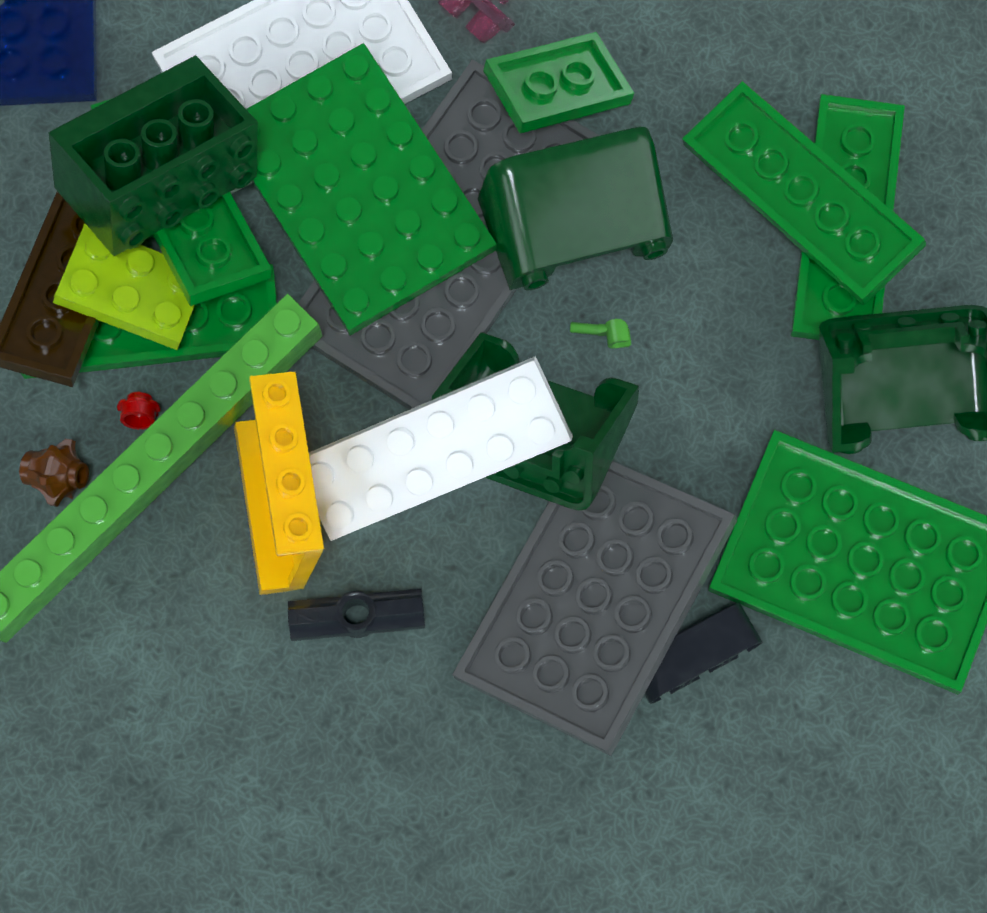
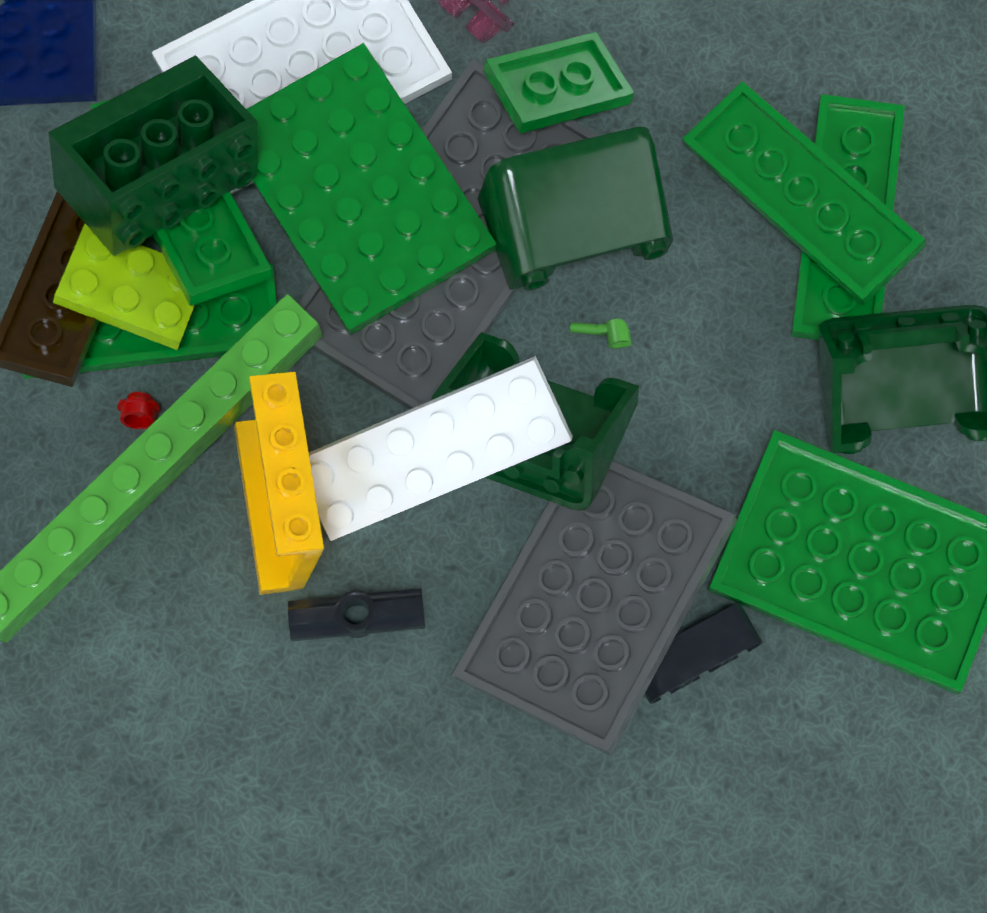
(54, 471): reddish brown rock -> none

